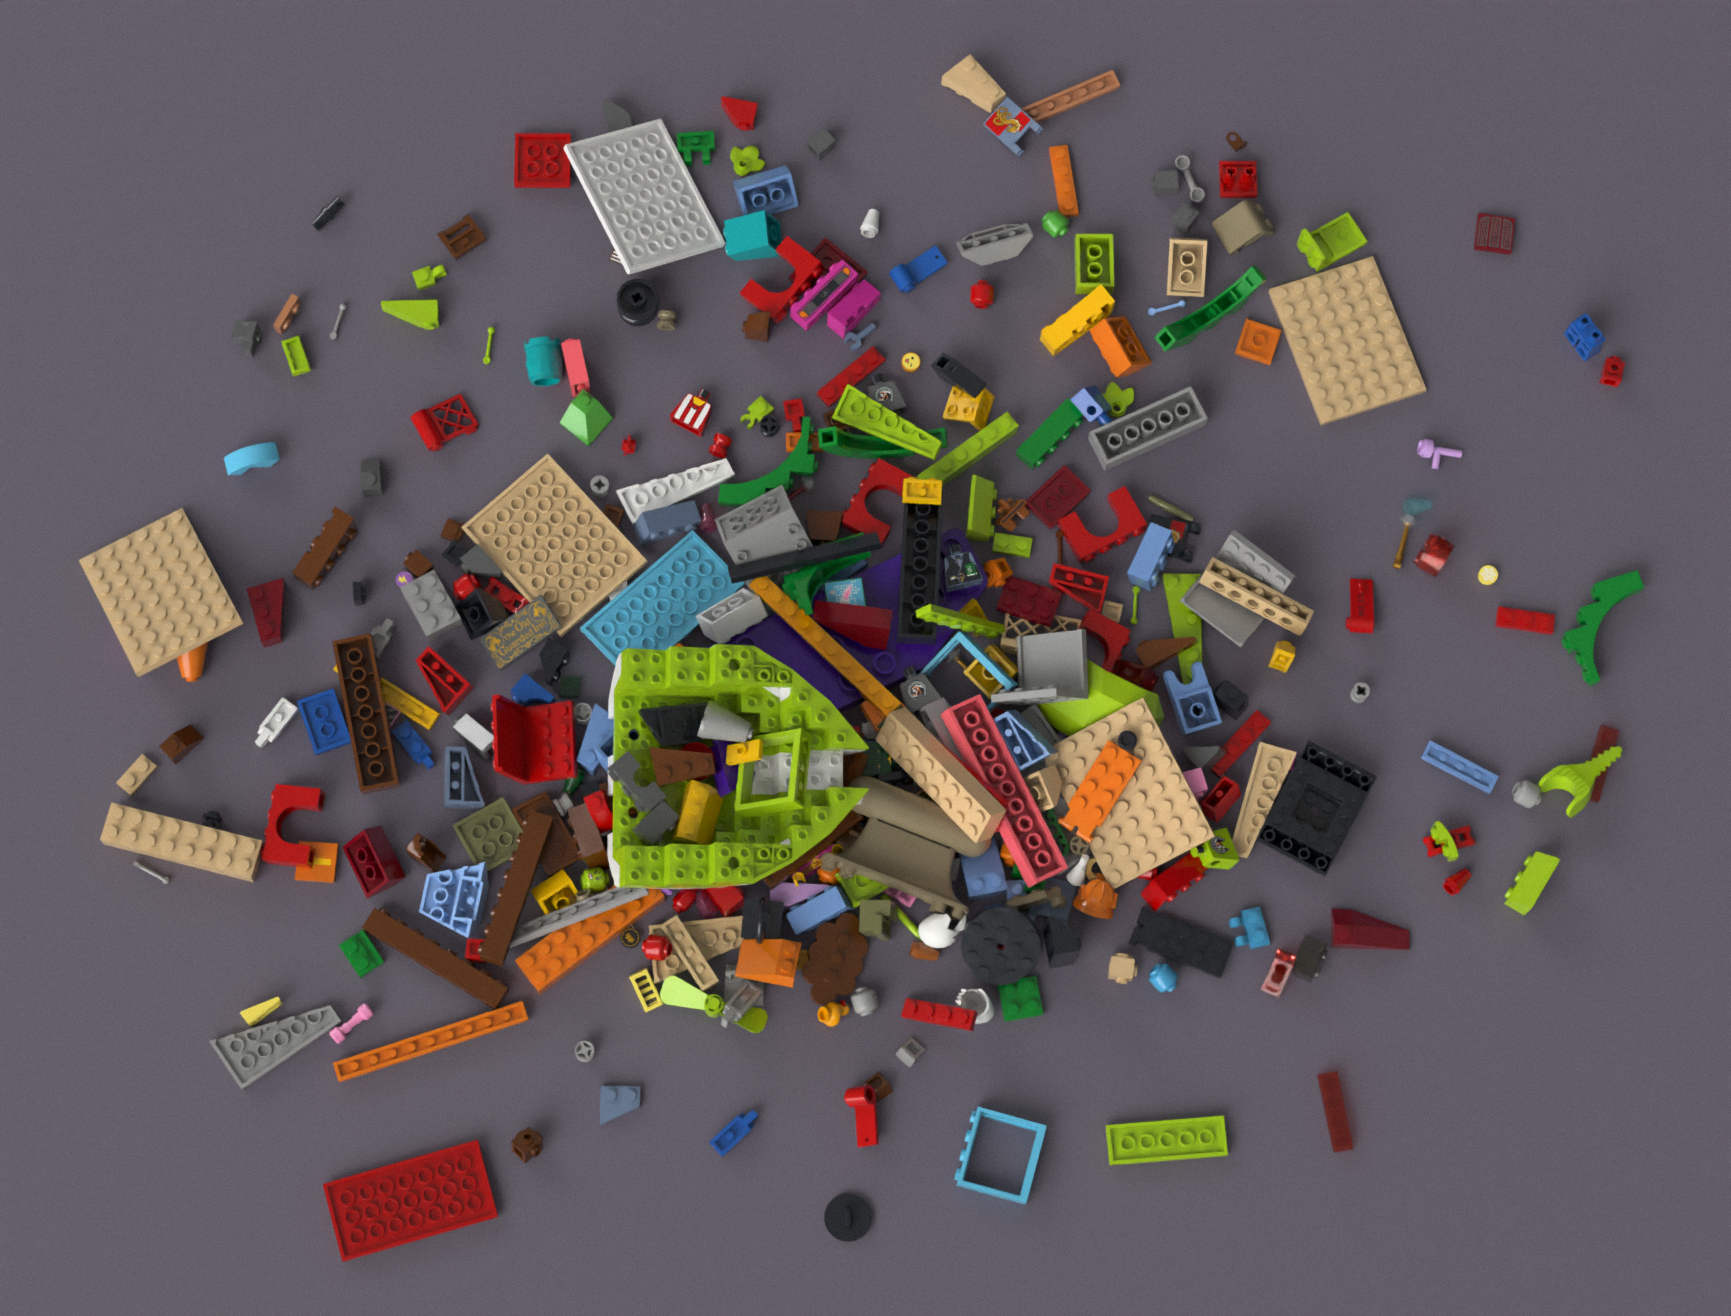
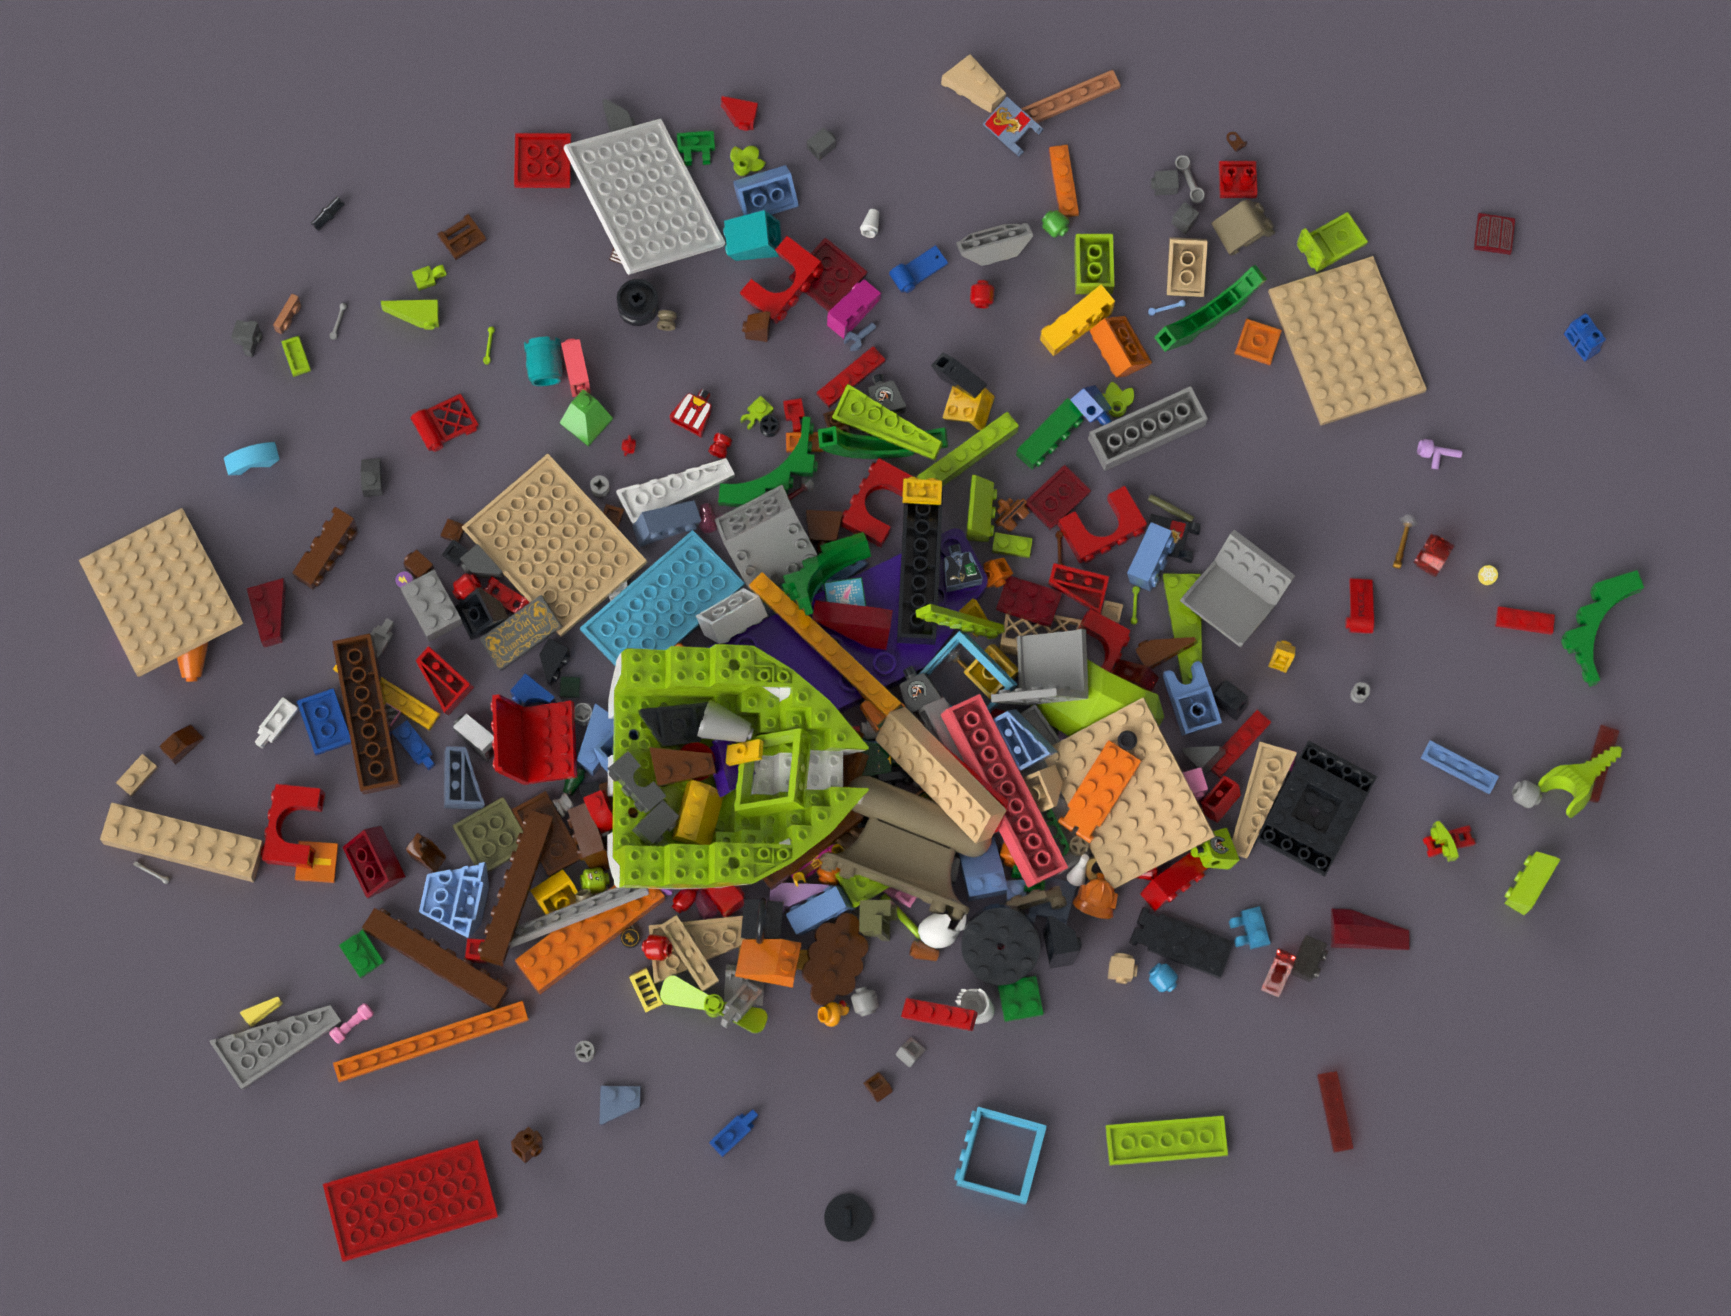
(212, 817): black plate -> none
(359, 593): black plate -> none
(804, 557): black tile -> none
(823, 295): dark pink brick -> none
(864, 1102): red door -> none
(910, 362): light yellow tile -> none
(1256, 596): tan brick -> none
(1414, 506): clear light blue cone -> none
(1456, 881): red cone -> none
(1609, 376): red brick -> none

